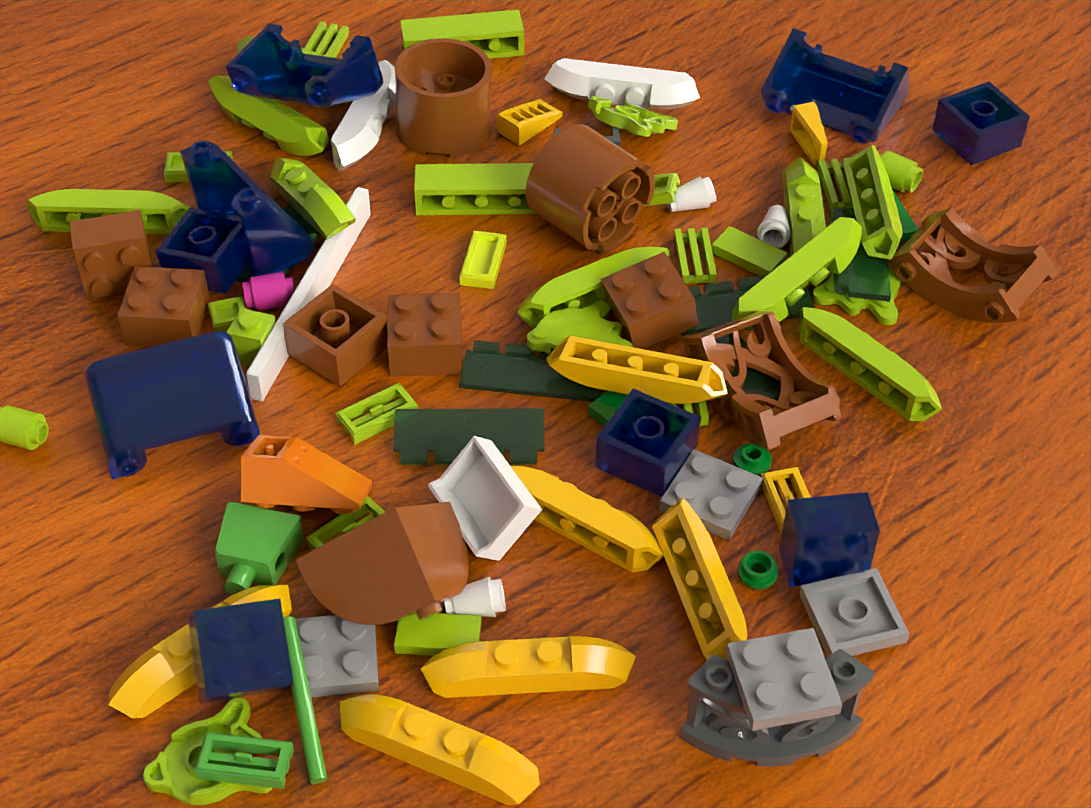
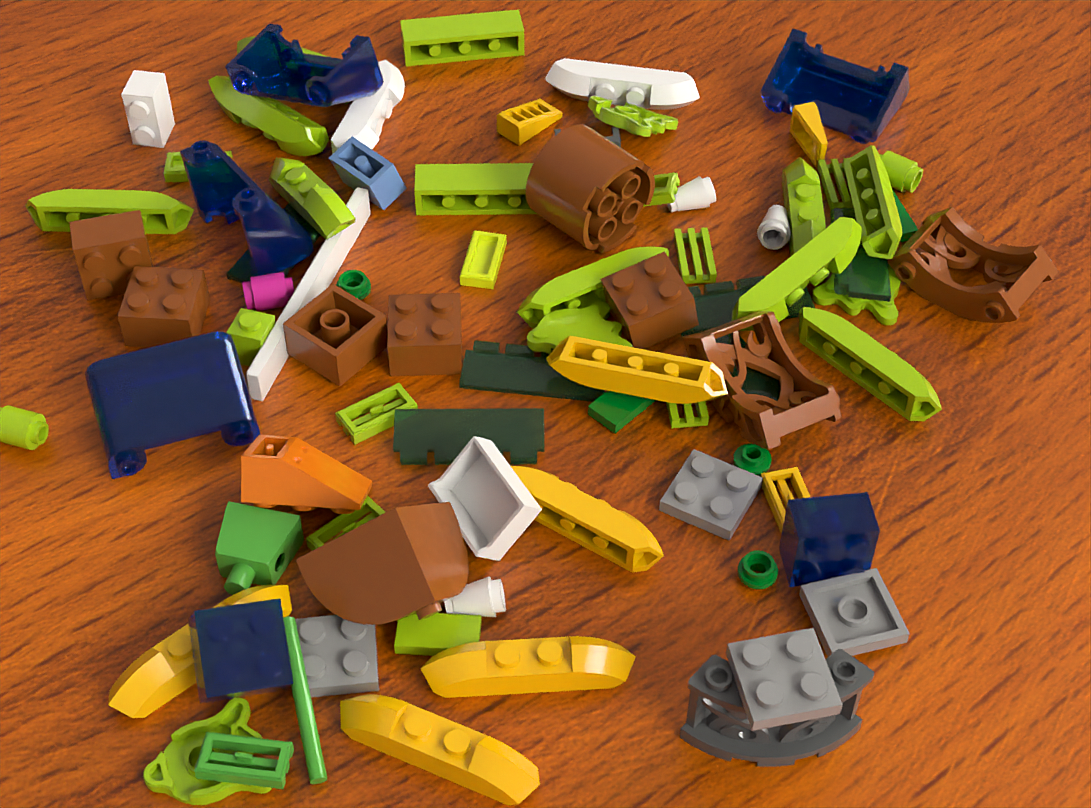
(148, 108): none -> white brick
(207, 243): clear blue brick -> none
(224, 312): lime tile -> none
(323, 35): lime tile -> none
(355, 283): none -> green plate
(368, 170): none -> medium blue brick
(443, 97): dark orange brick -> none
(647, 442): clear blue brick -> none
(700, 580): yellow brick -> none
(748, 252): lime tile -> none
(980, 123): clear blue brick -> none

